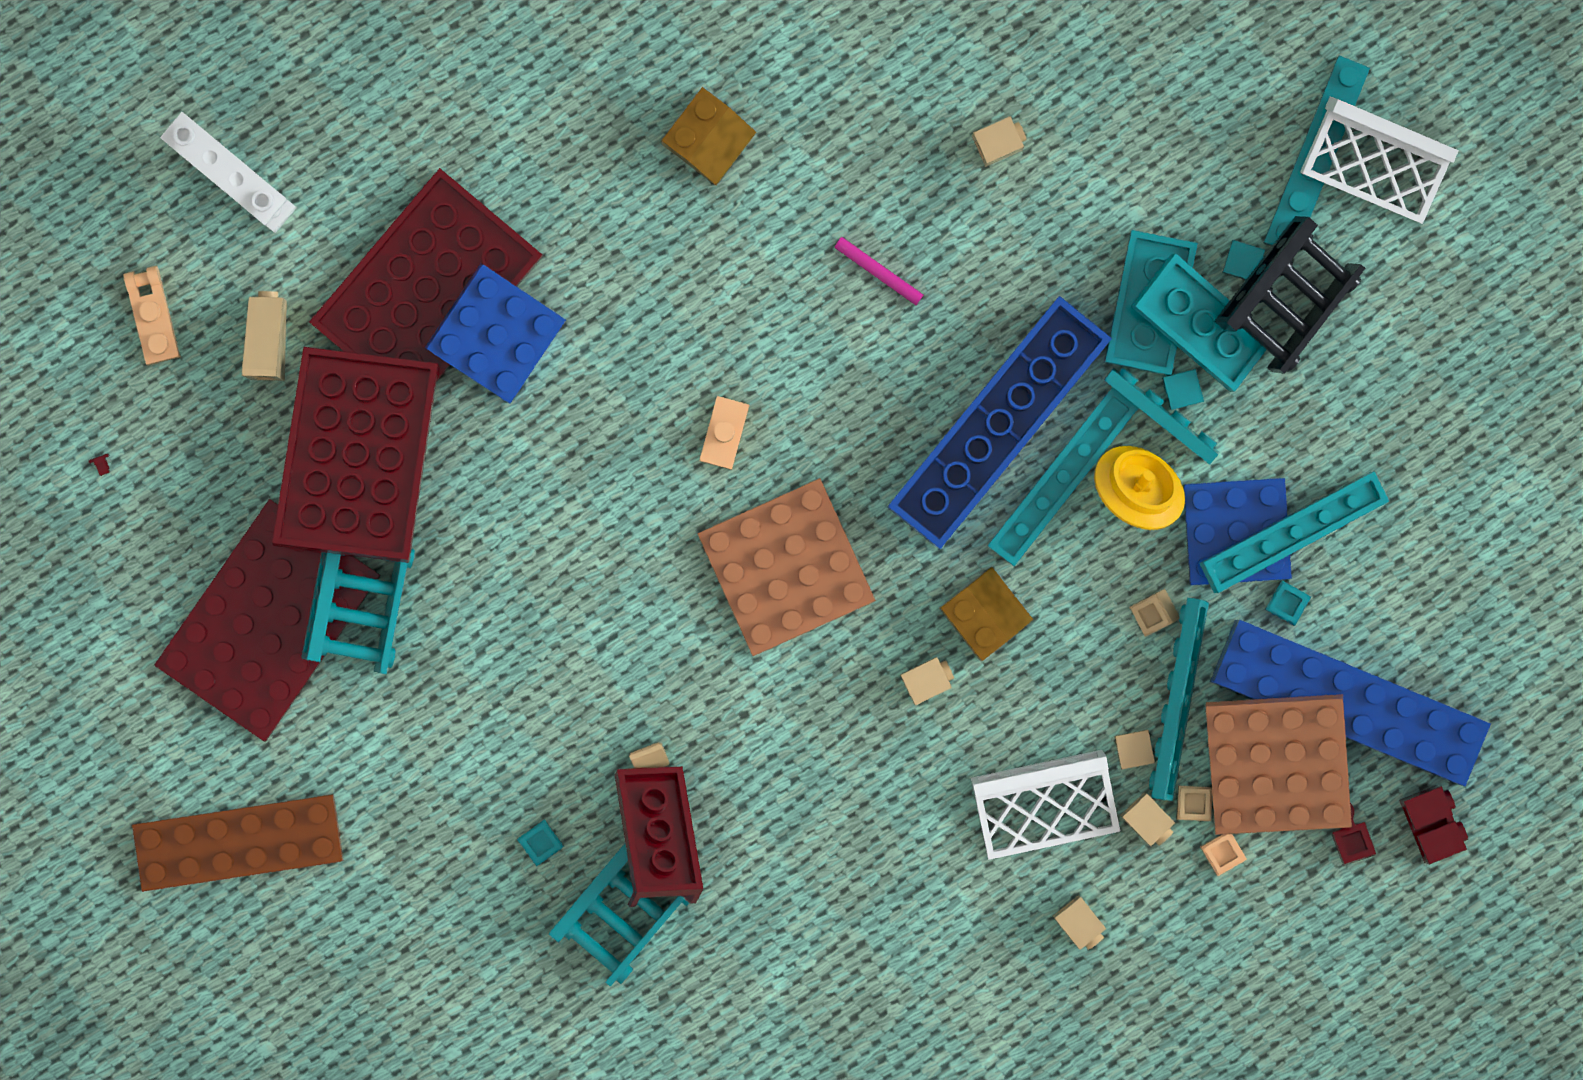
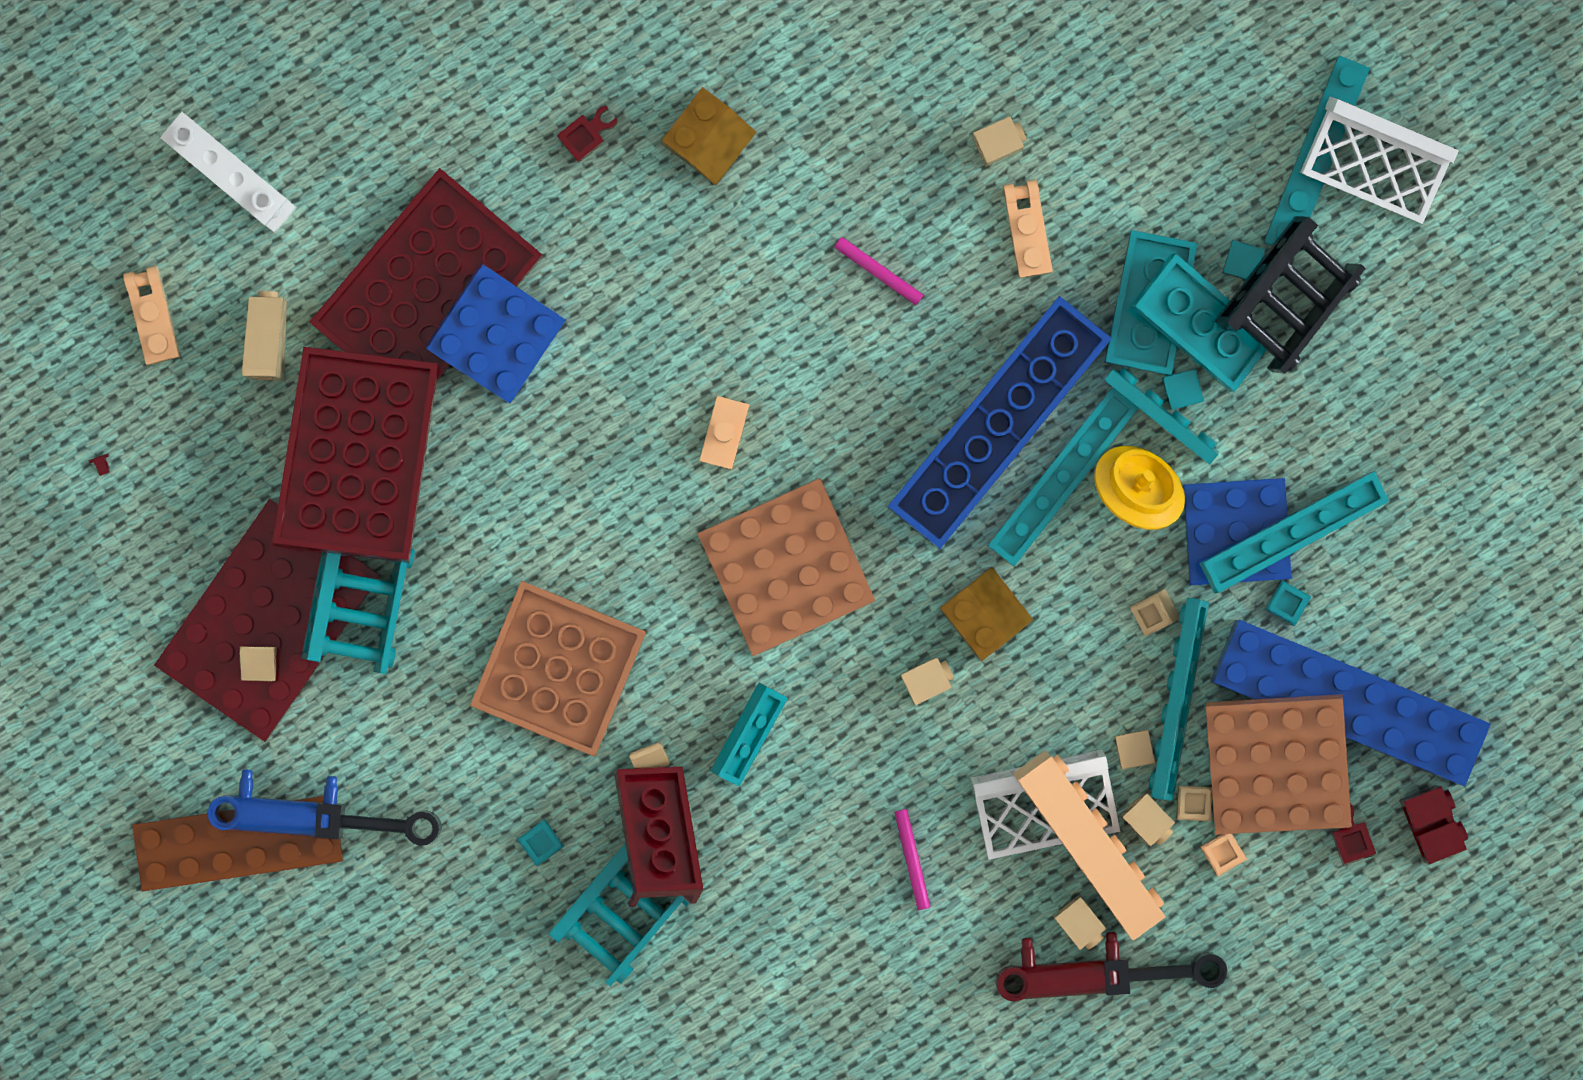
(258, 663): none -> tan slope
(309, 818): none -> blue piece
(558, 668): none -> nougat plate
(583, 136): none -> dark red plate
(749, 734): none -> teal plate
(912, 859): none -> dark pink bar
(1028, 230): none -> light nougat plate
(1089, 844): none -> light nougat brick
(1102, 976): none -> dark red piece

